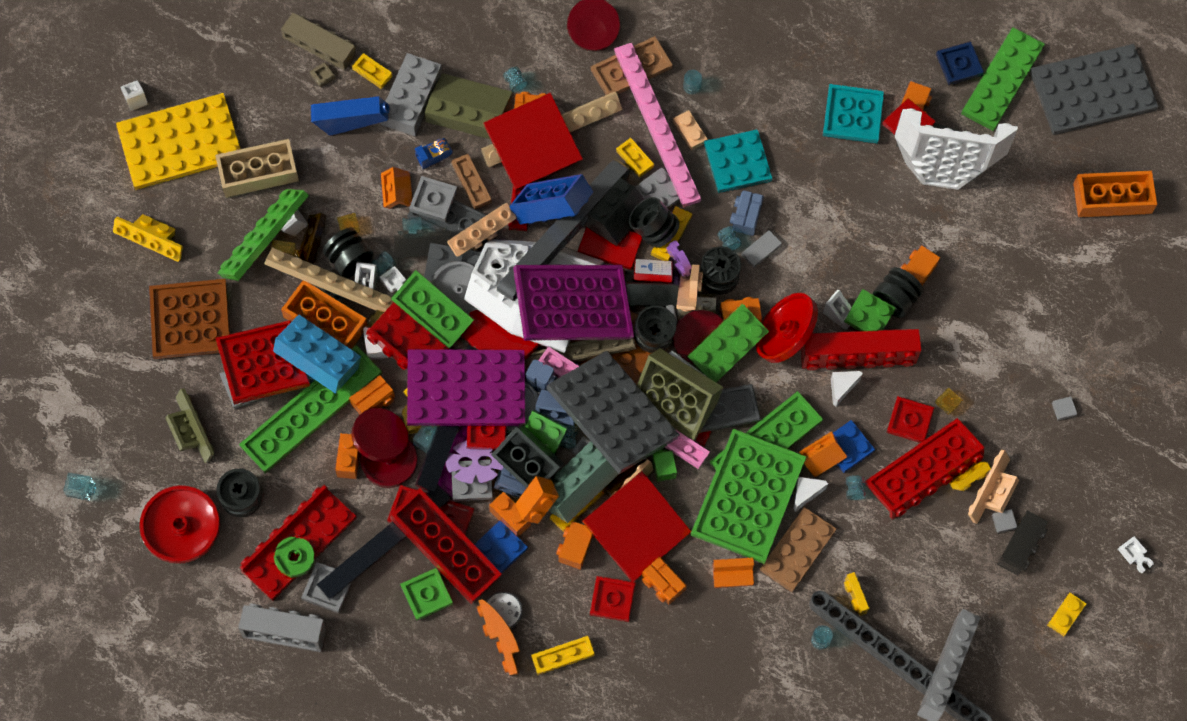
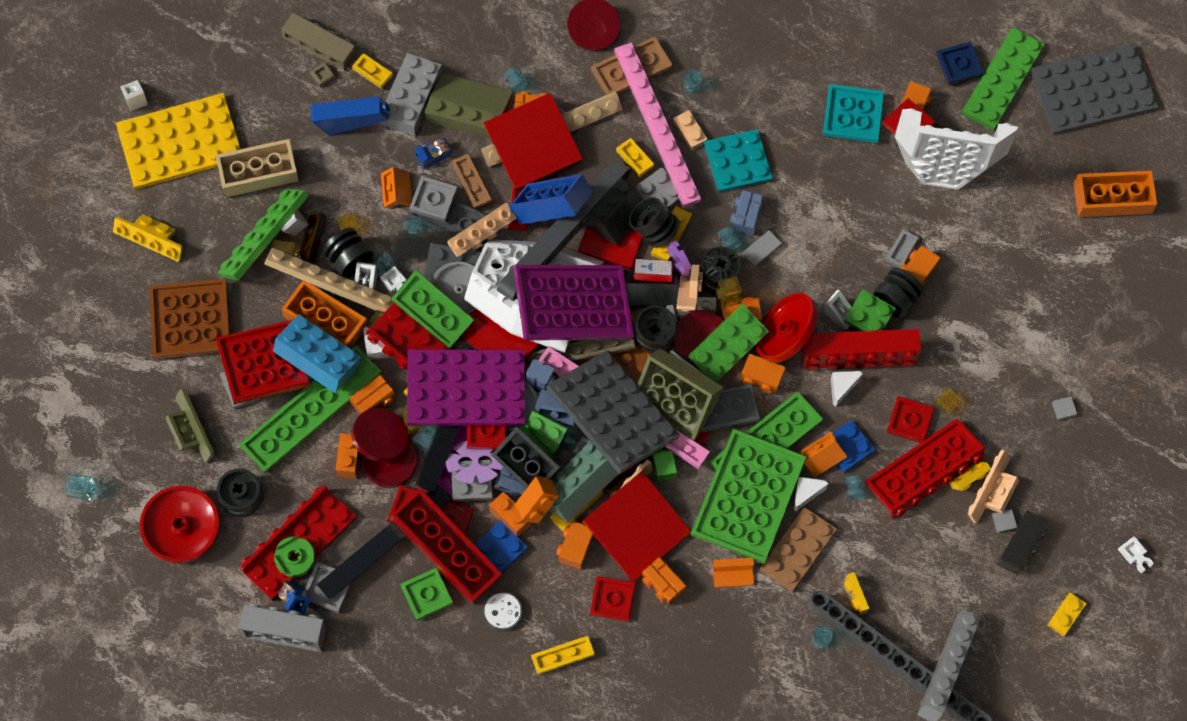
(292, 595): none -> blue leg
(498, 628): orange slope -> none
(729, 292): none -> clear yellow brick
(762, 374): none -> orange brick
(902, 249): none -> light grey tile

